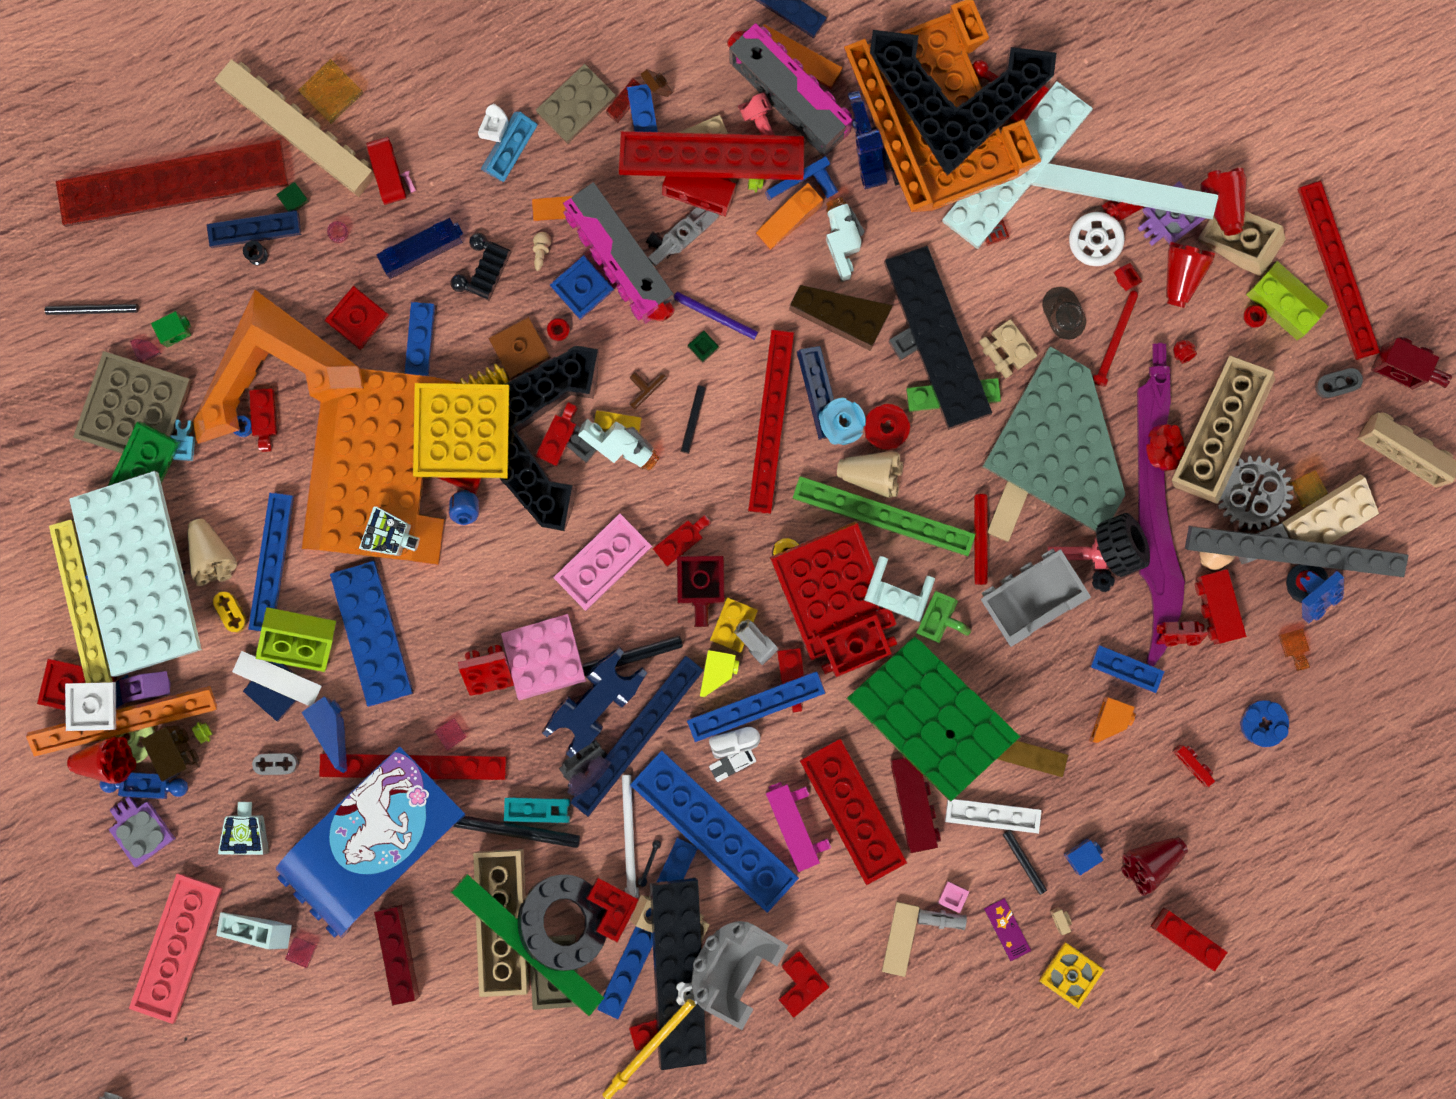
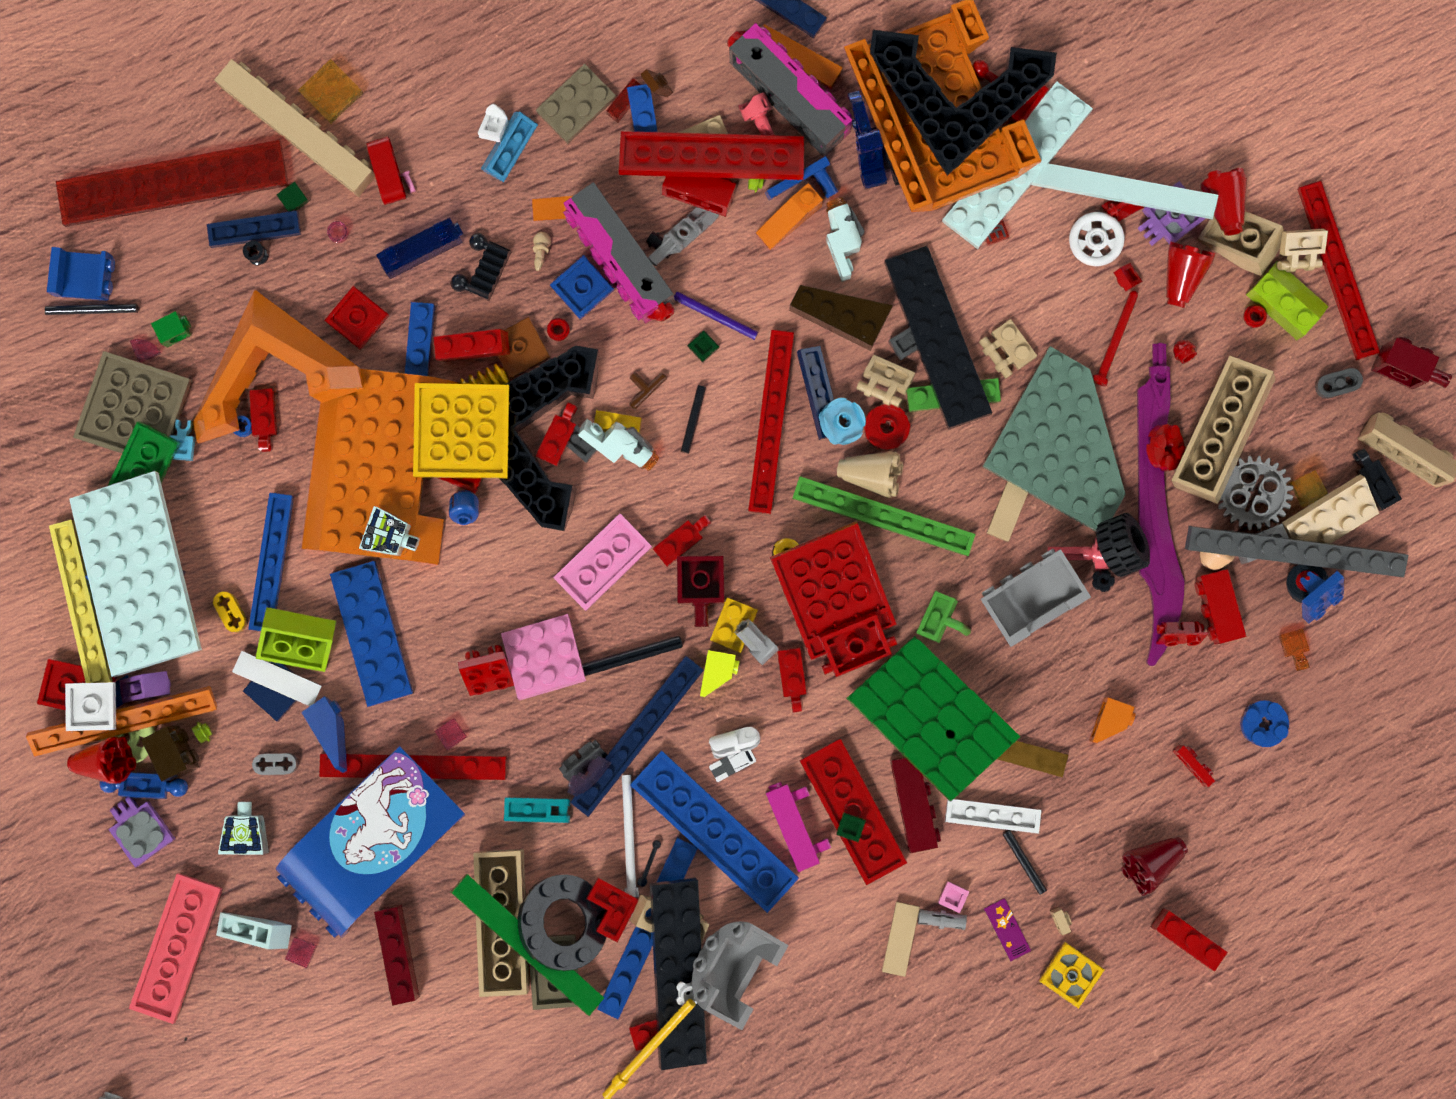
(80, 275): none -> blue panel
(208, 554): tan cone -> none
(471, 345): none -> red brick
(519, 831): black axle -> none
(606, 688): dark blue piece -> none
(756, 706): blue plate -> none
(808, 984): red plate -> none
(850, 827): none -> dark green tile
(889, 375): none -> tan plate
(896, 598): light aqua plate -> none
(981, 539): red axle -> none
(1064, 313): clear smoke piece -> none
(1084, 856): blue brick -> none
(1126, 669): blue plate -> none
(1302, 243): none -> tan plate
(1379, 483): none -> black plate

